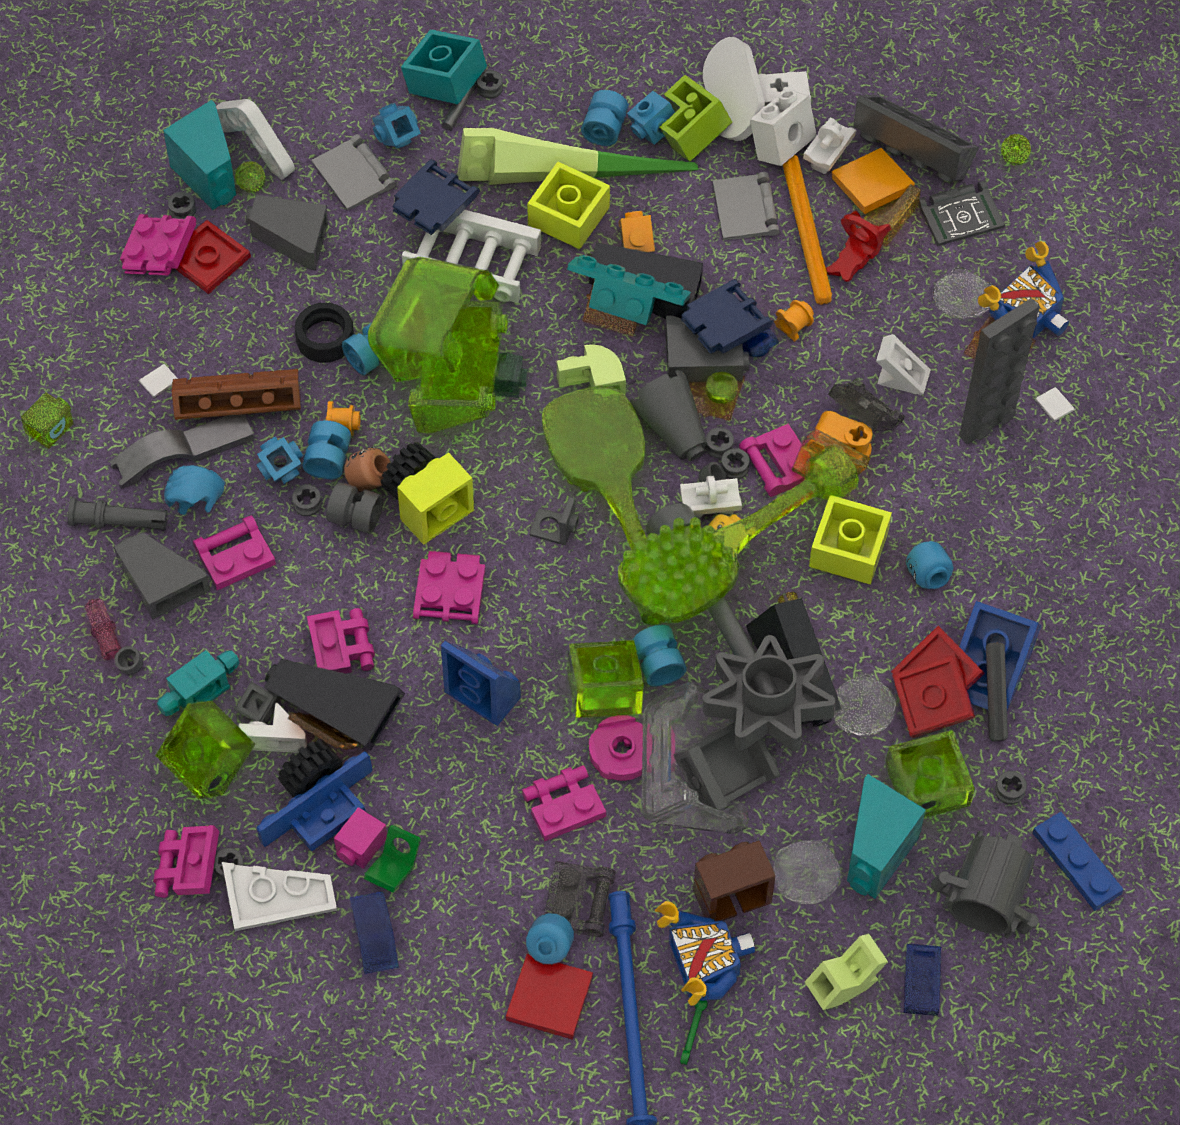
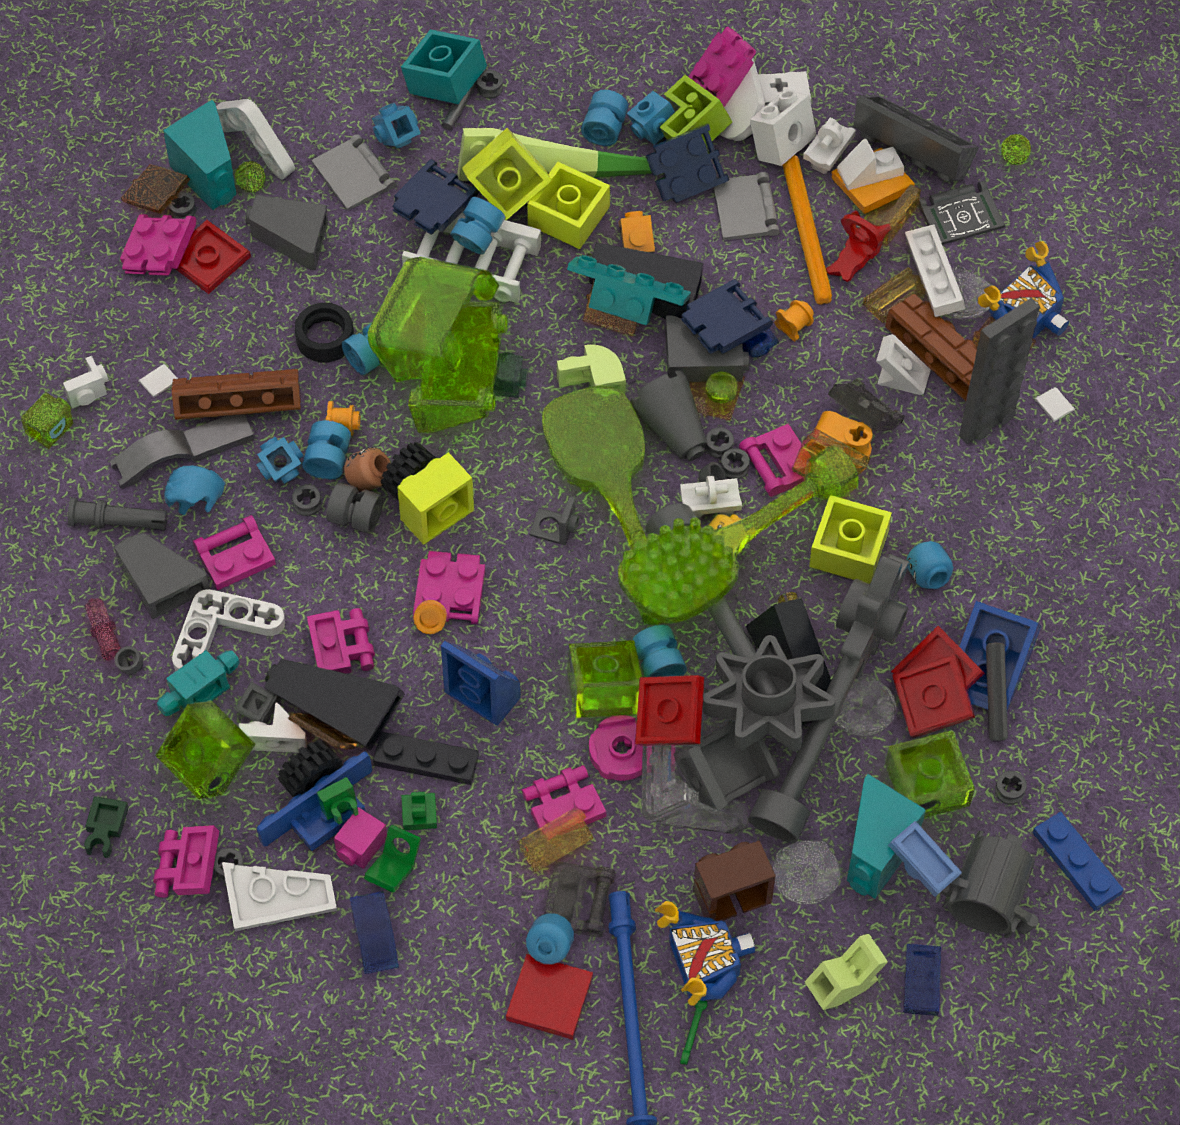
(86, 387): none -> white bracket
(104, 820): none -> dark green plate
(155, 189): none -> clear orange piece
(212, 617): none -> white beam
(338, 799): none -> green tile
(419, 811): none -> green tile
(426, 758): none -> black plate
(430, 617): none -> light orange tile
(476, 227): none -> dark azure wheel
(506, 173): none -> neon yellow brick
(555, 839): none -> clear yellow panel
(669, 710): none -> red tile
(686, 165): none -> dark blue plate
(724, 64): none -> dark pink plate
(868, 615): none -> dark grey piece
(869, 167): none -> white slope
(891, 284): none -> clear yellow tile
(924, 859): none -> medium blue tile
(934, 270): none -> white plate
(934, 342): none -> dark orange brick

